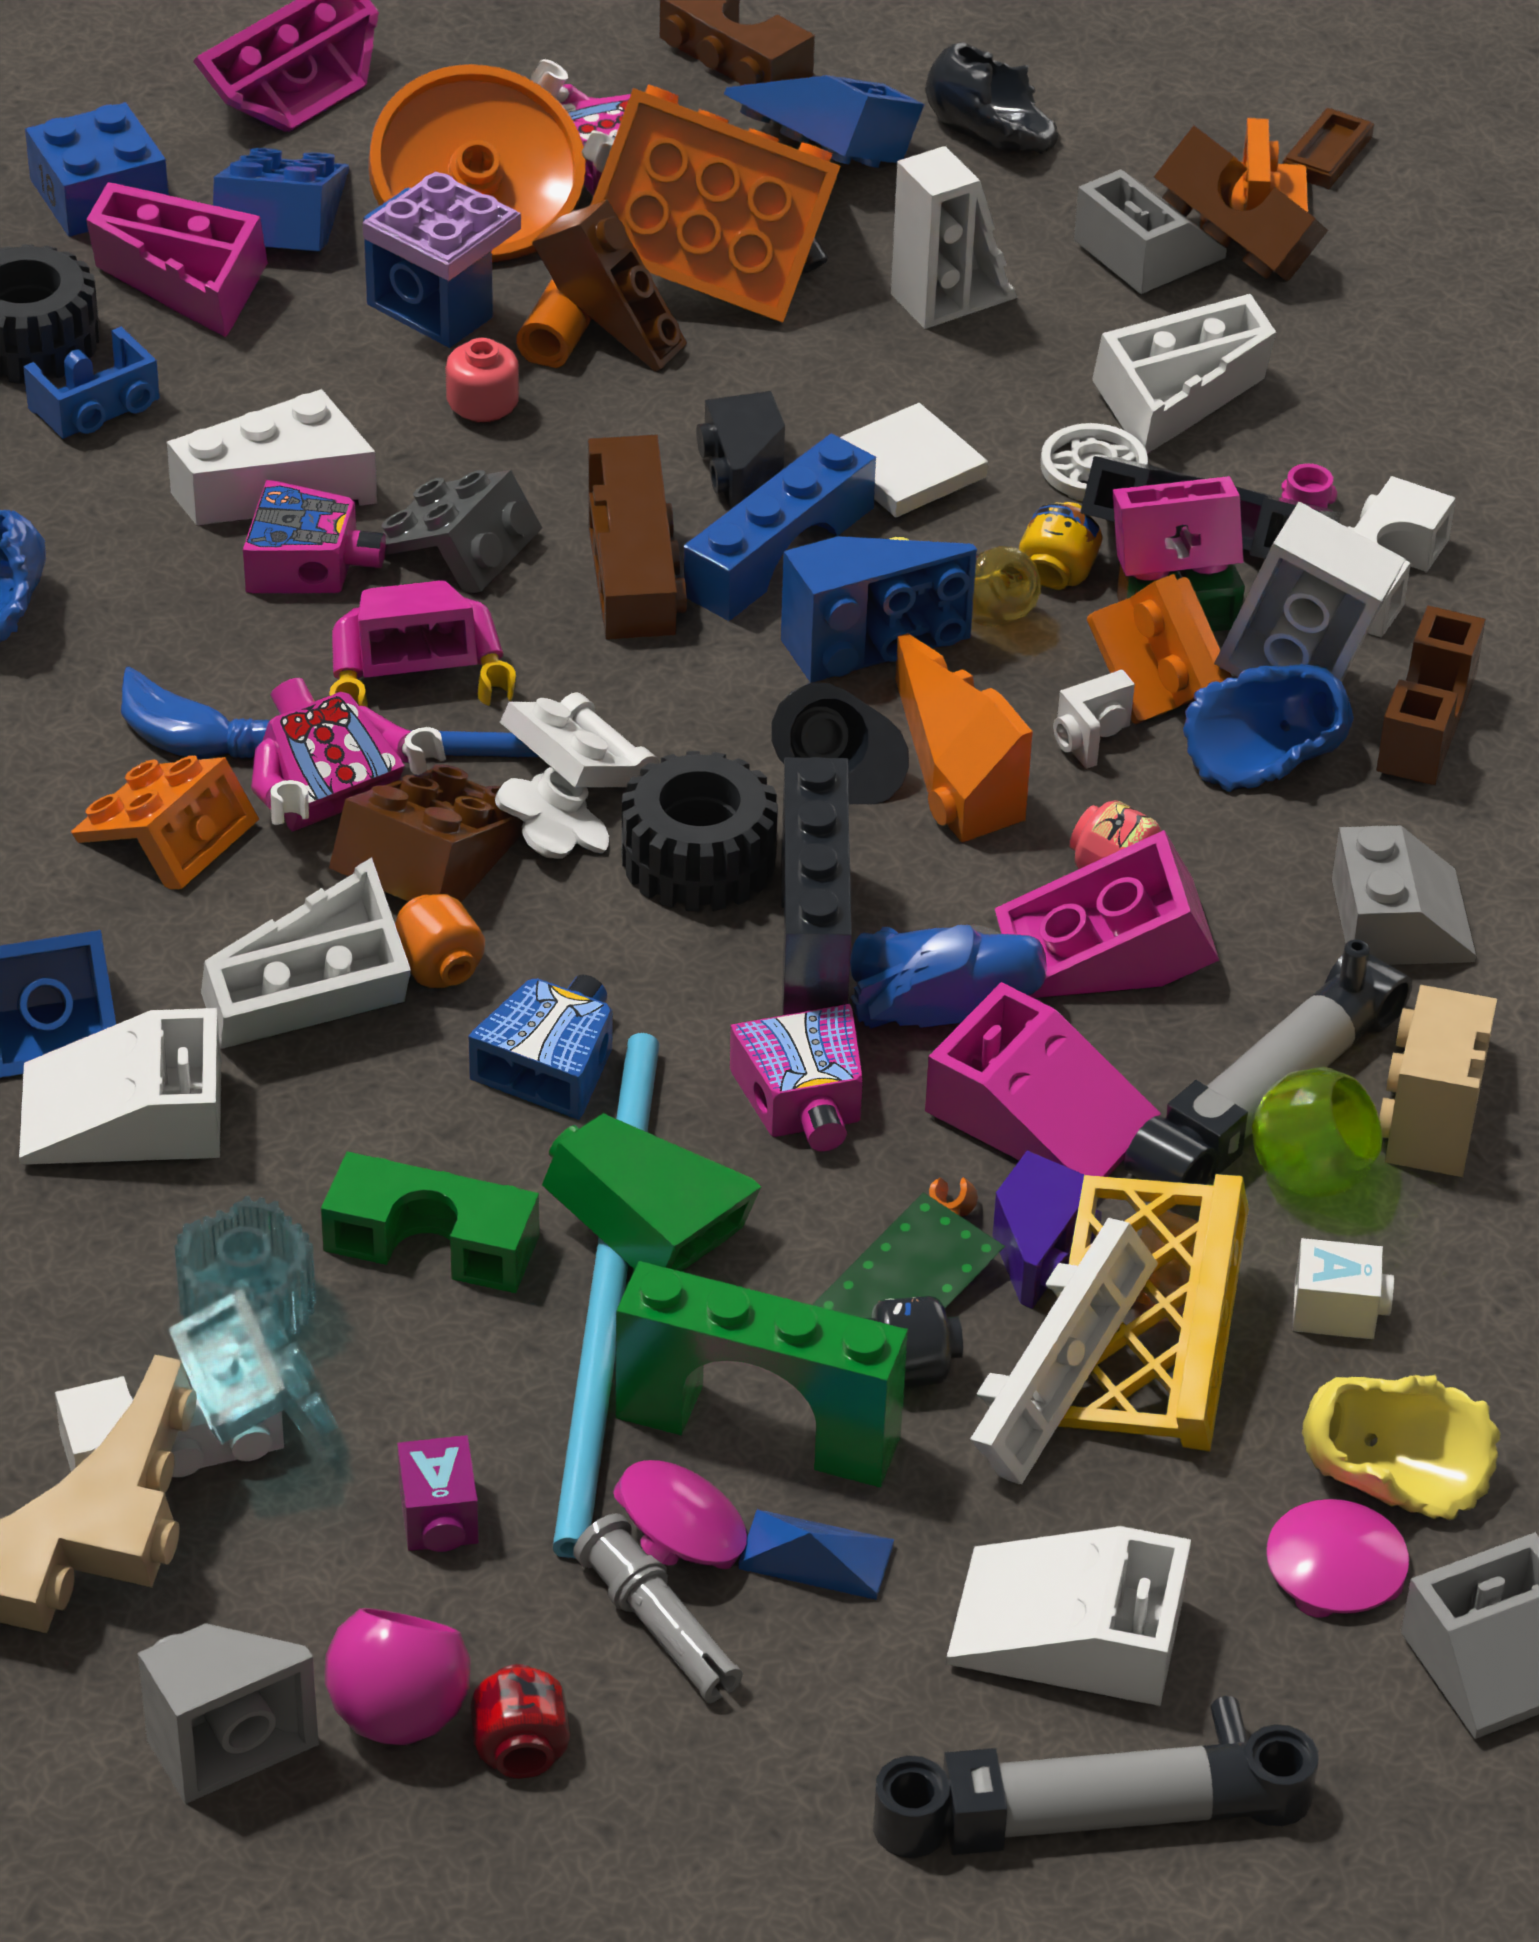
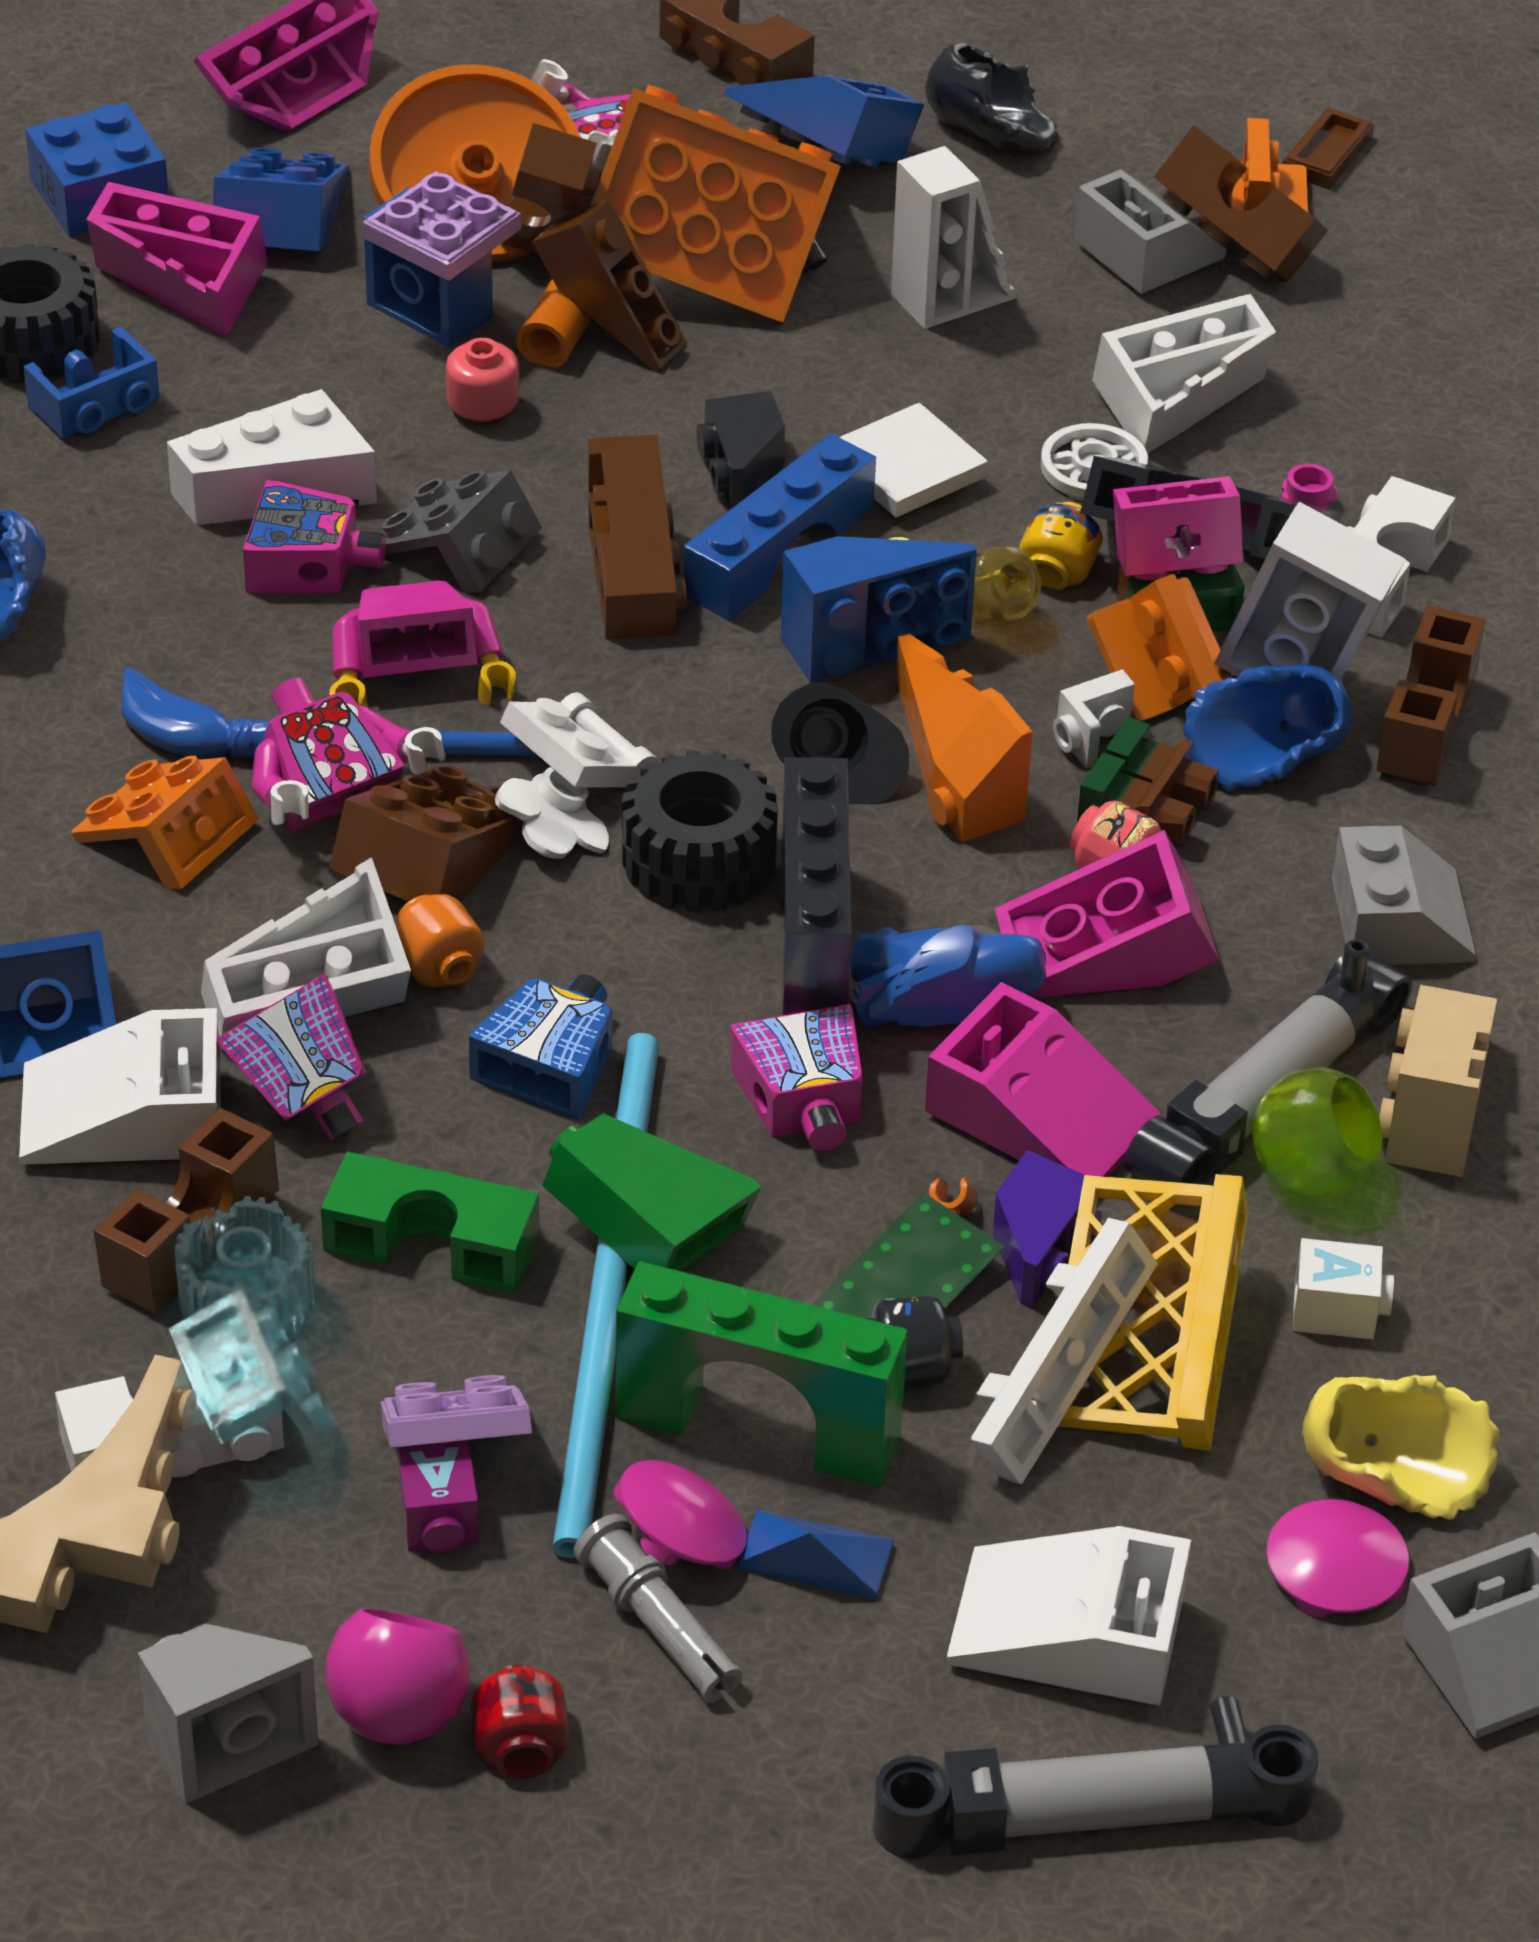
(217, 1168): none -> reddish brown arch
(301, 1056): none -> torso
(480, 1411): none -> lavender tile
(551, 182): none -> reddish brown arch
(1150, 780): none -> reddish brown hips

